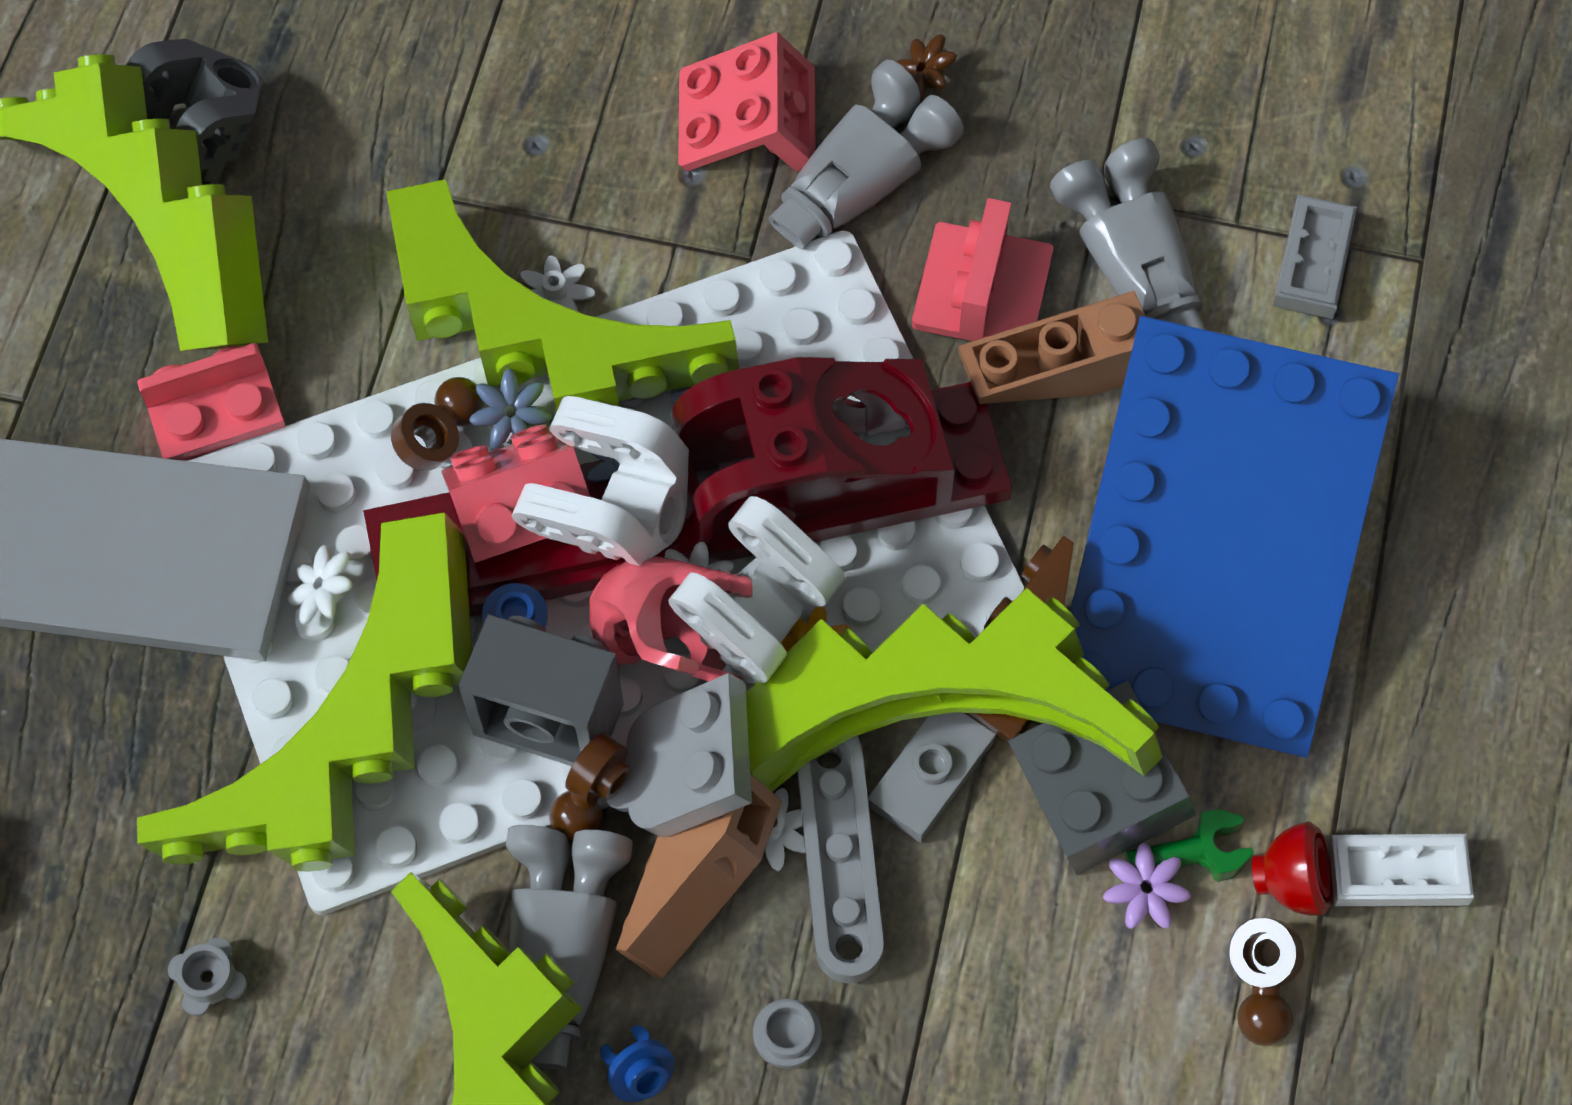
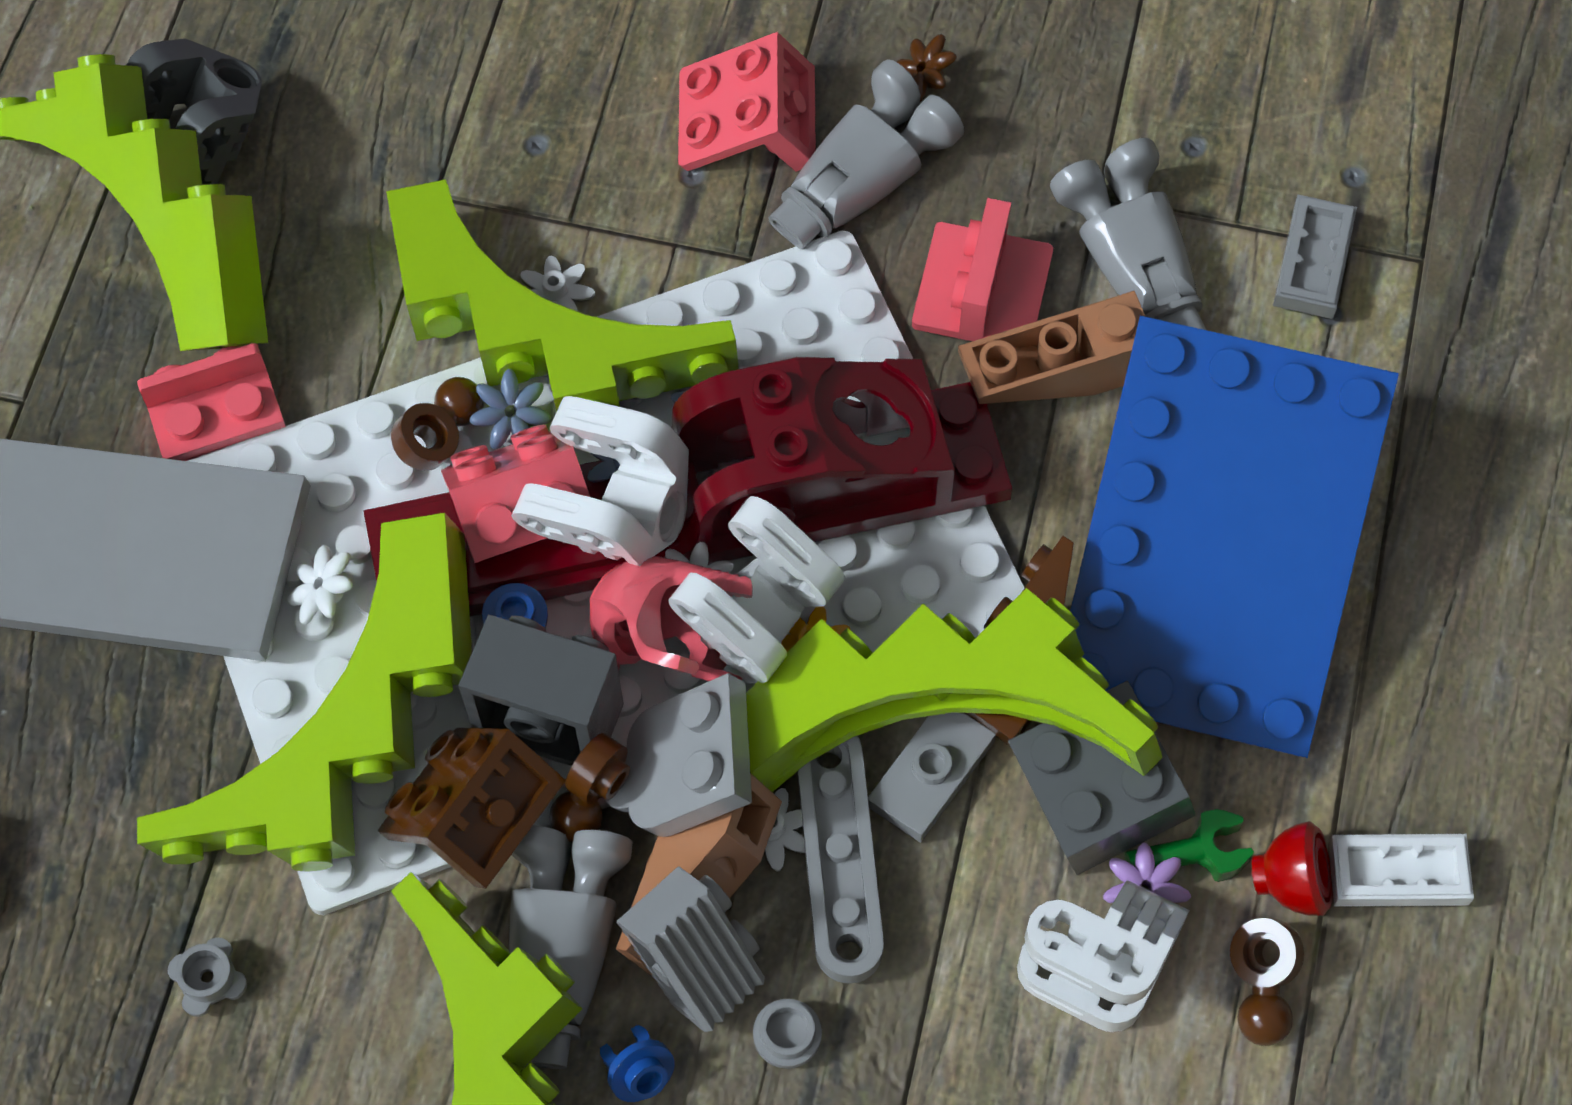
(473, 800): none -> reddish brown bracket
(693, 947): none -> light grey brick
(1101, 956): none -> white piece

